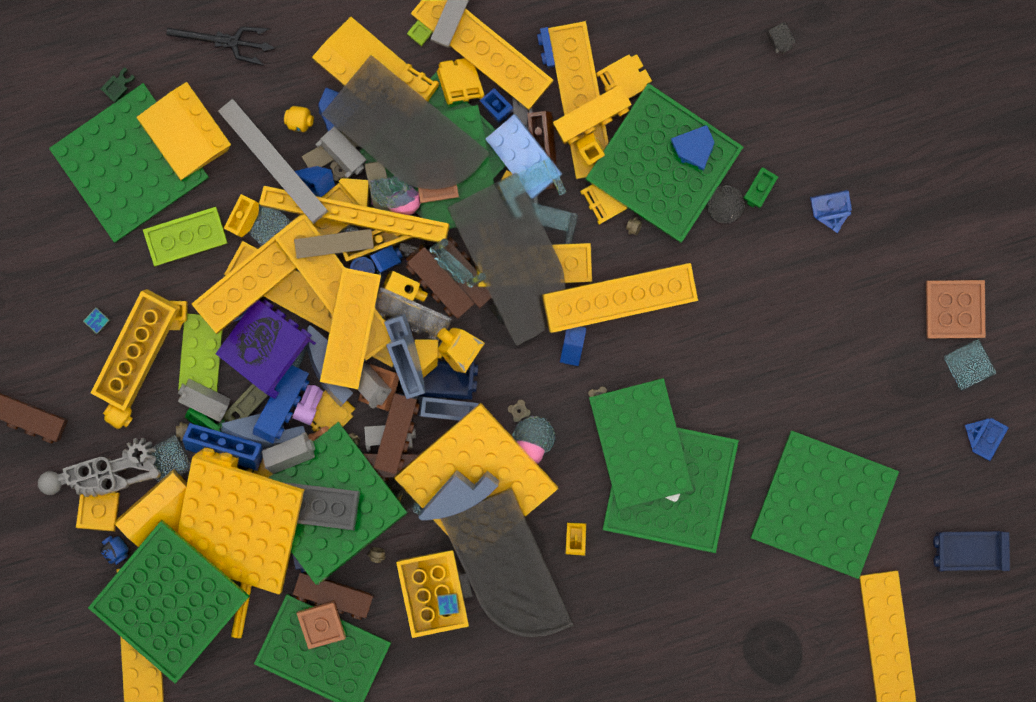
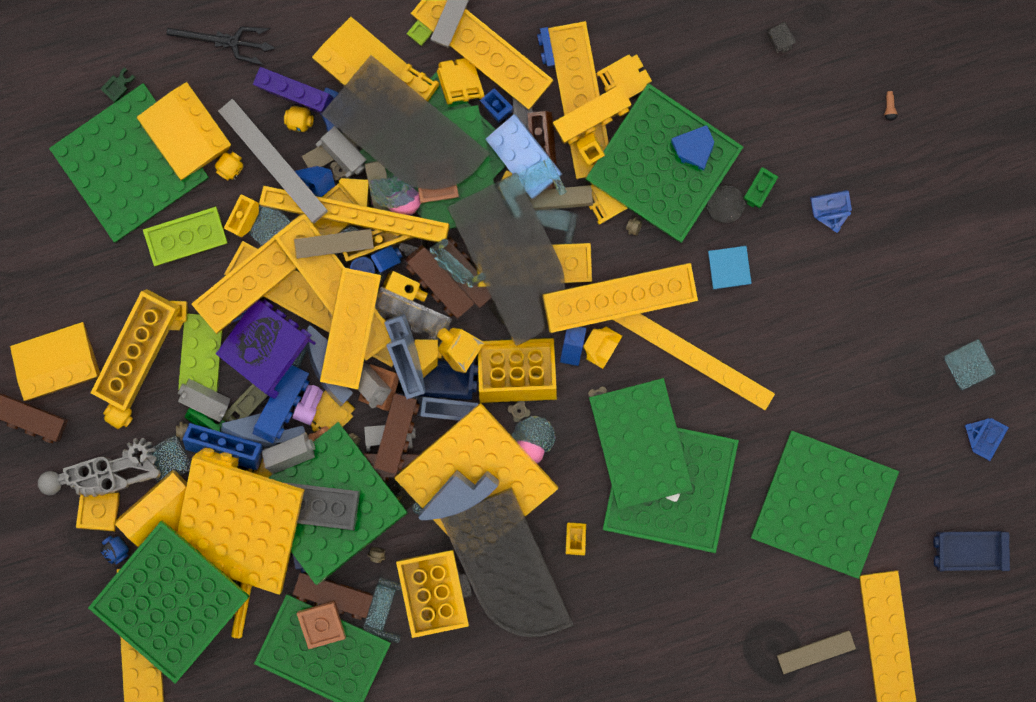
(54, 361): none -> yellow slope
(96, 320): tile -> none
(229, 165): none -> yellow head
(292, 90): none -> dark purple brick
(380, 608): none -> clear light blue plate
(448, 604): tile -> none
(517, 371): none -> yellow slope
(574, 197): none -> dark tan tile
(601, 345): none -> yellow slope
(697, 359): none -> yellow plate
(729, 267): none -> dark azure tile
(816, 652): none -> dark tan tile
(890, 113): none -> nougat piece
(955, 309): nougat plate -> none

